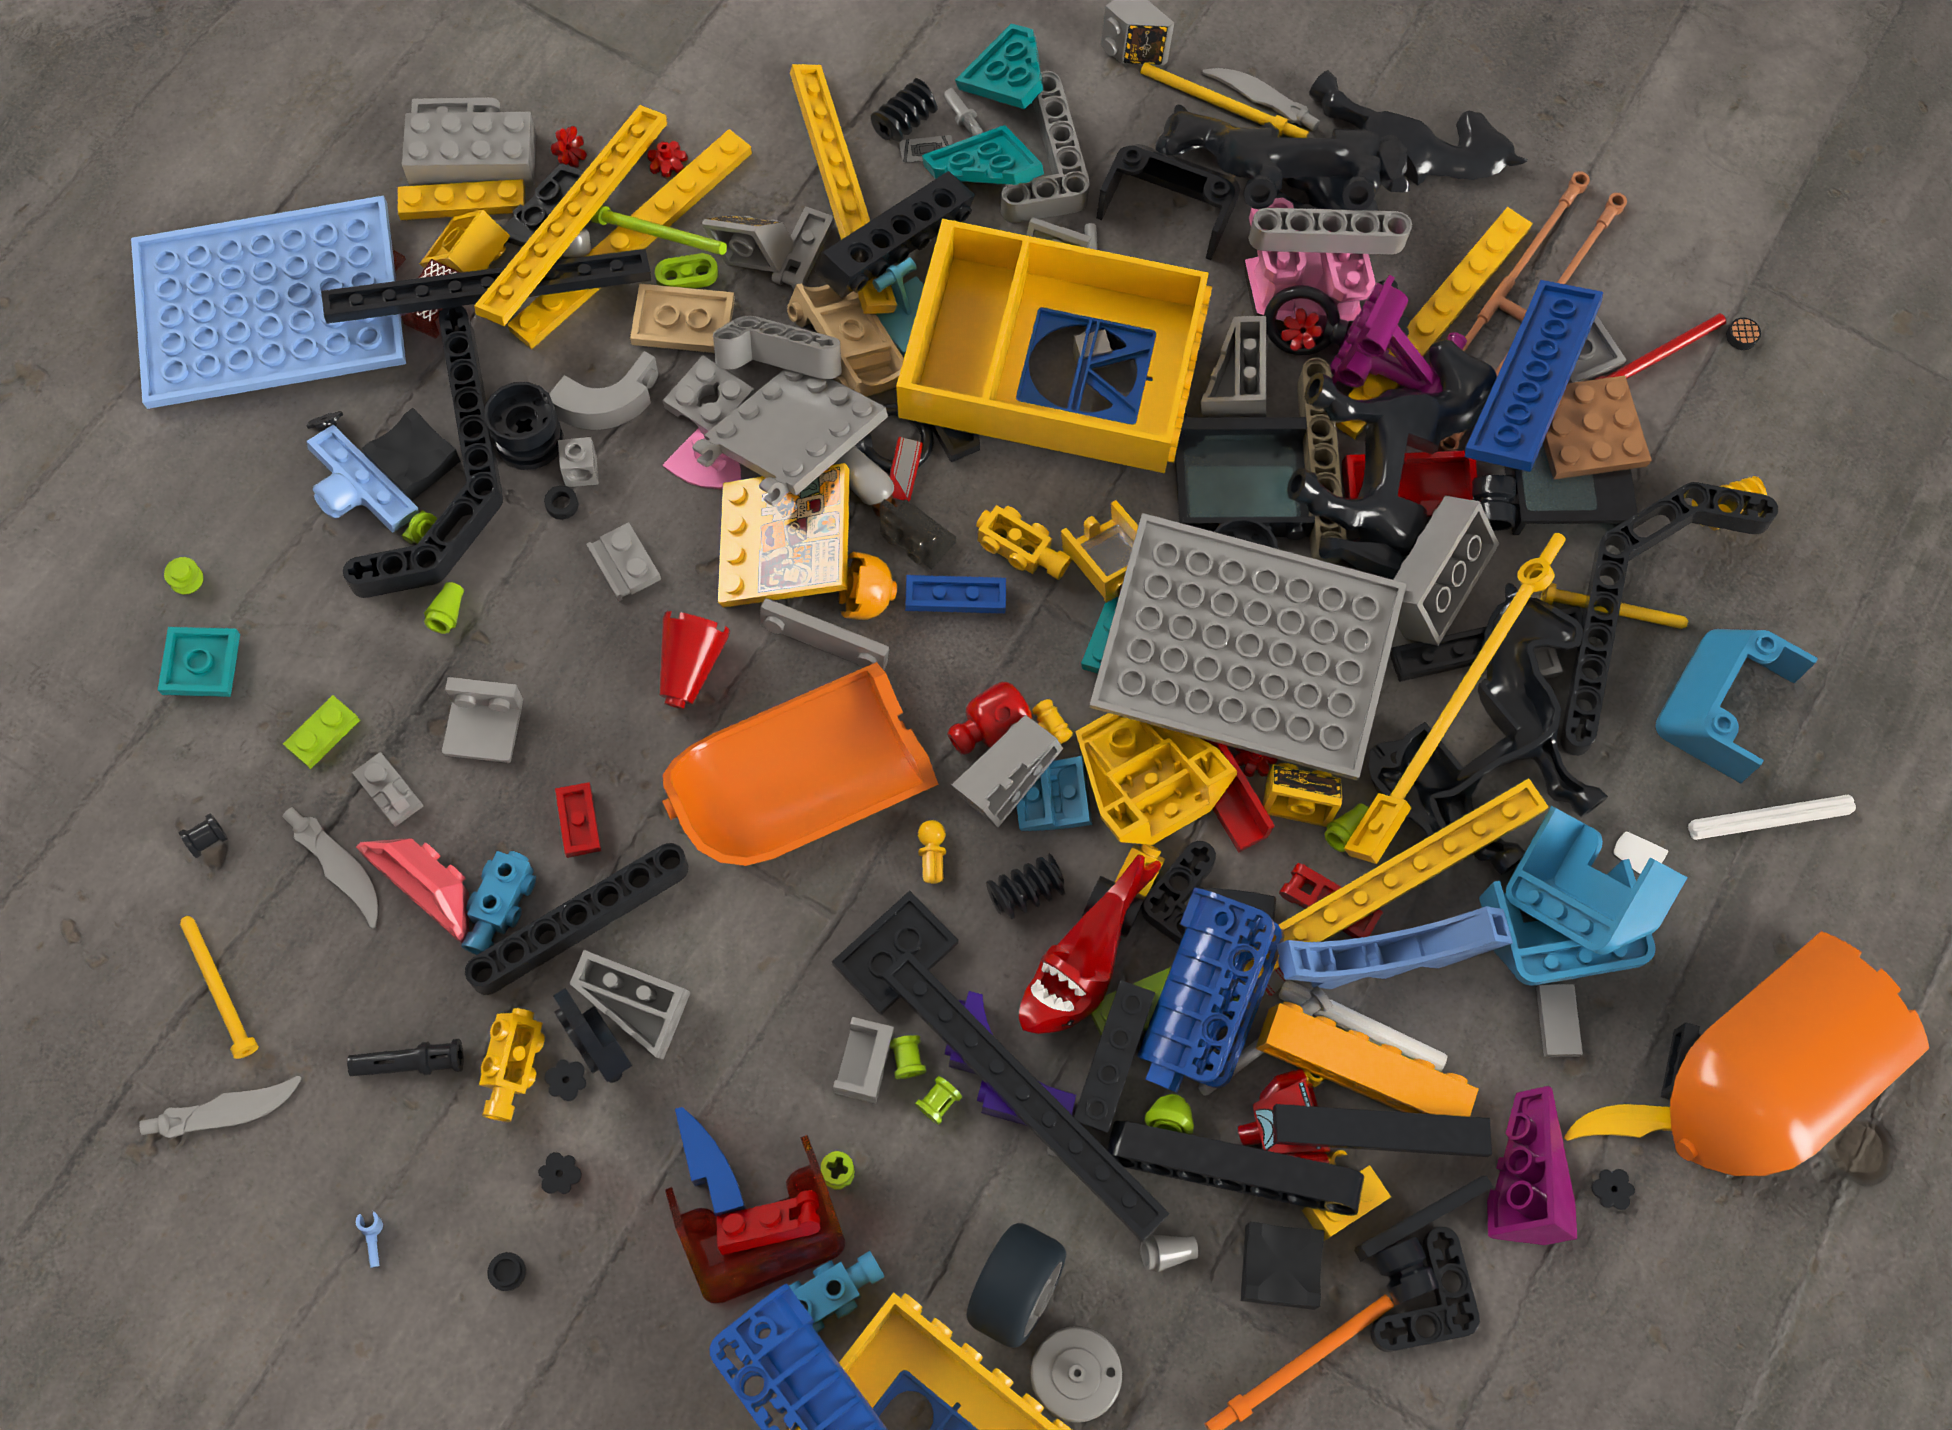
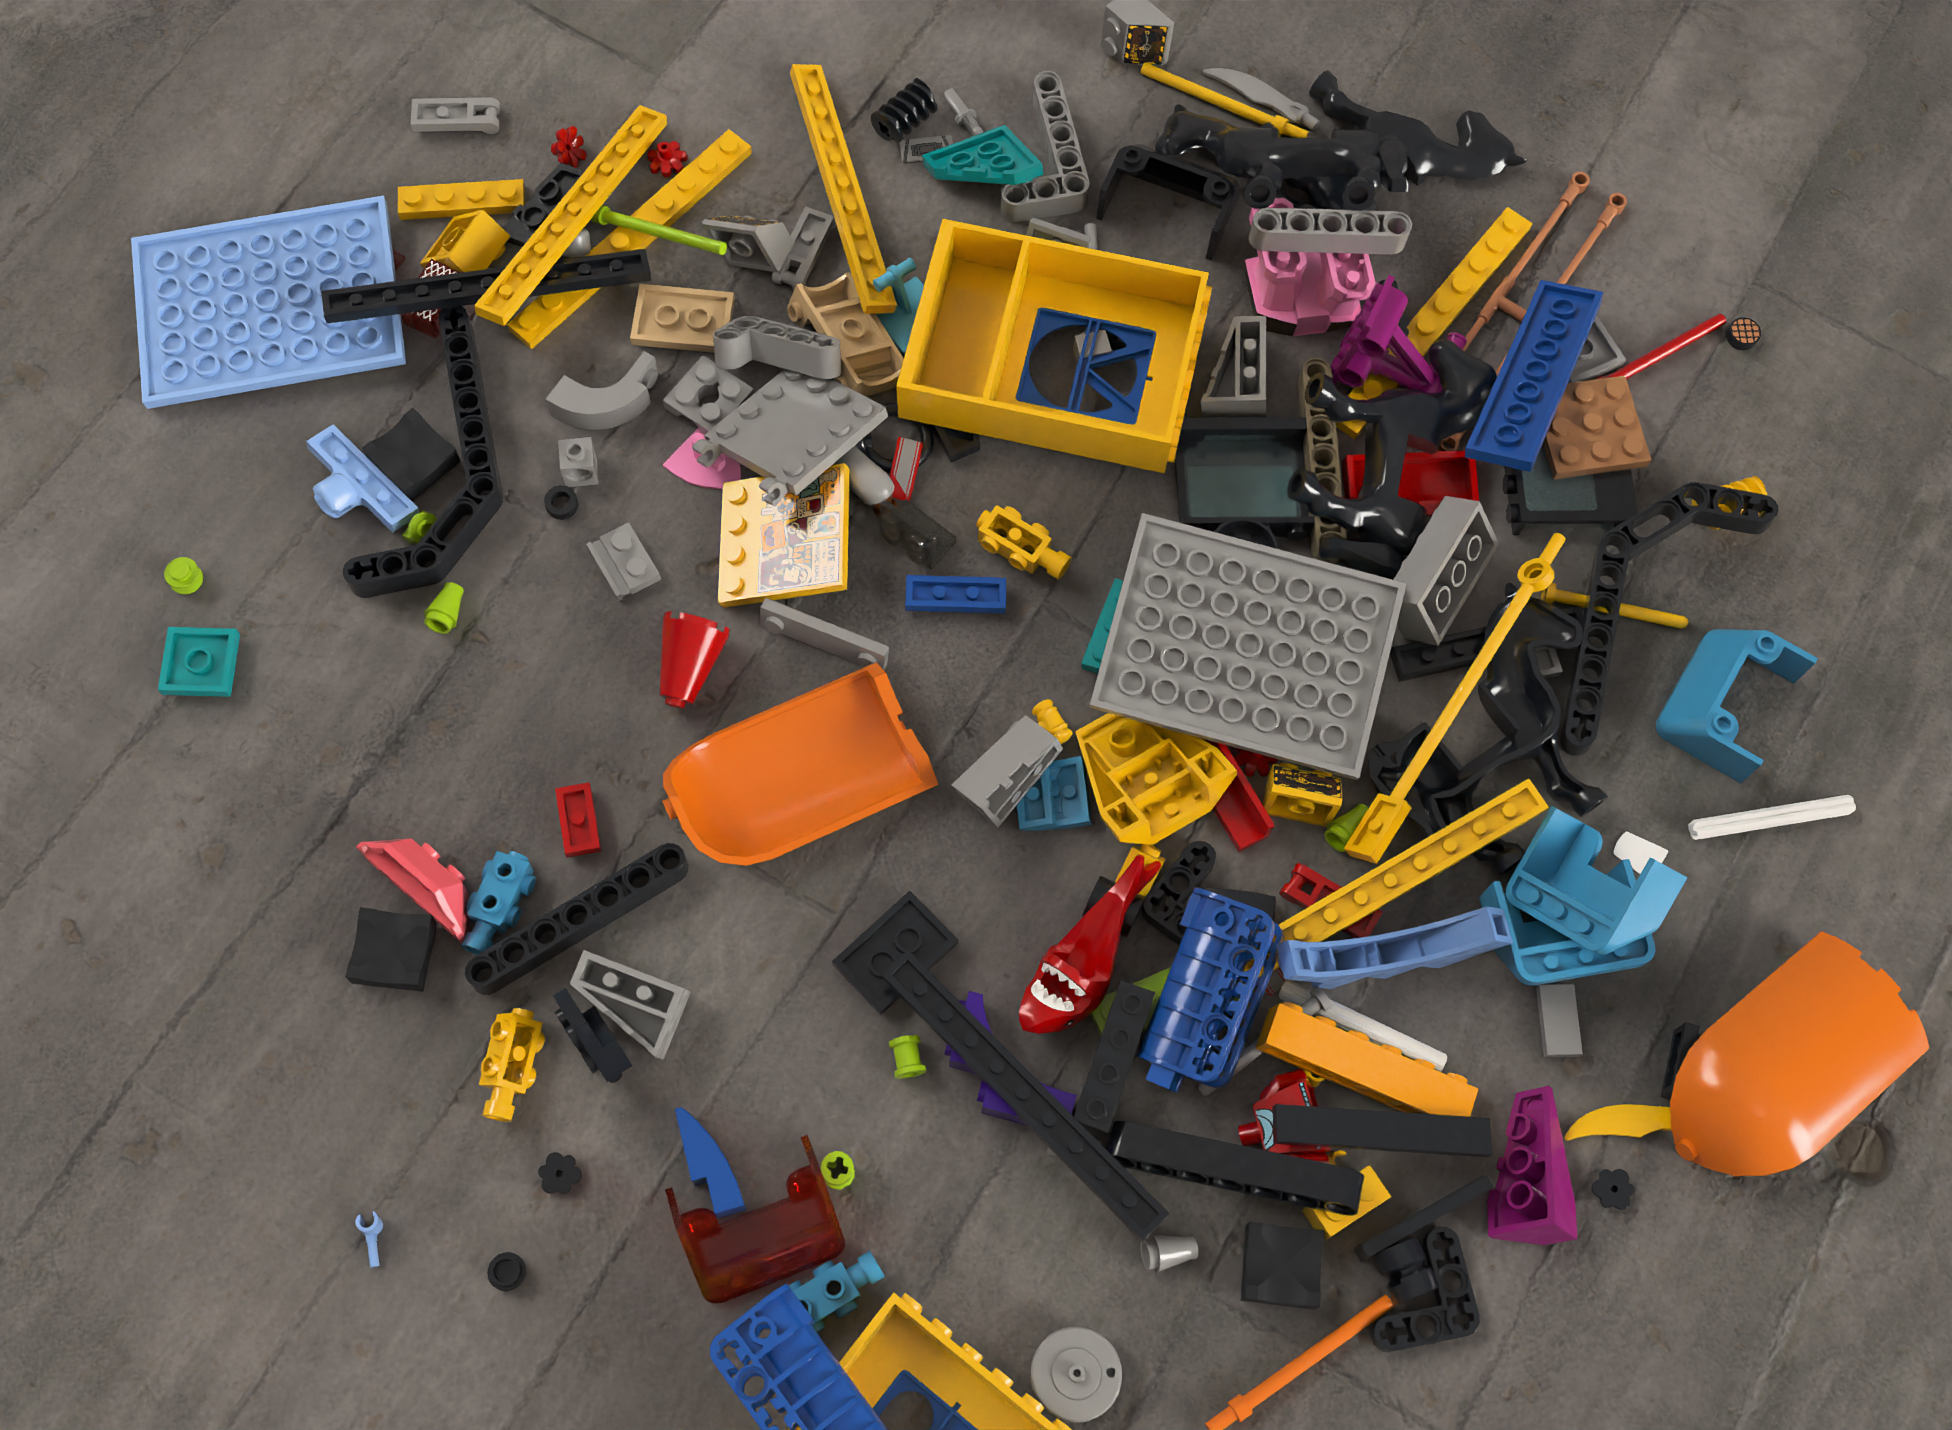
(203, 835): black bush -> none
(221, 1112): light grey sword -> none
(242, 1044): yellow bar -> none
(321, 732): lime plate -> none
(324, 421): black plant -> none
(337, 863): light grey sword -> none
(387, 789): light grey hinge -> none
(391, 949): none -> black brick
(420, 1058): black pin -> none
(469, 147): light grey brick -> none
(482, 719): light grey bracket -> none
(523, 425): black wheel -> none
(563, 1070): black plant -> none
(686, 271): lime plate -> none
(768, 1223): red plate -> none
(864, 1060): light grey panel -> none
(868, 587): light orange cylinder -> none
(894, 235): black brick -> none
(932, 835): yellow axle -> none
(938, 1100): lime bush -> none
(989, 717): red piece -> none
(1006, 69): teal plate -> none
(1016, 1285): black wheel -> none
(1026, 886): black piece -> none
(1103, 550): yellow window -> none
(1171, 1113): lime cone -> none
(1302, 330): red plant -> none
(1334, 329): black piece -> none
(1495, 495): black wheel -> none

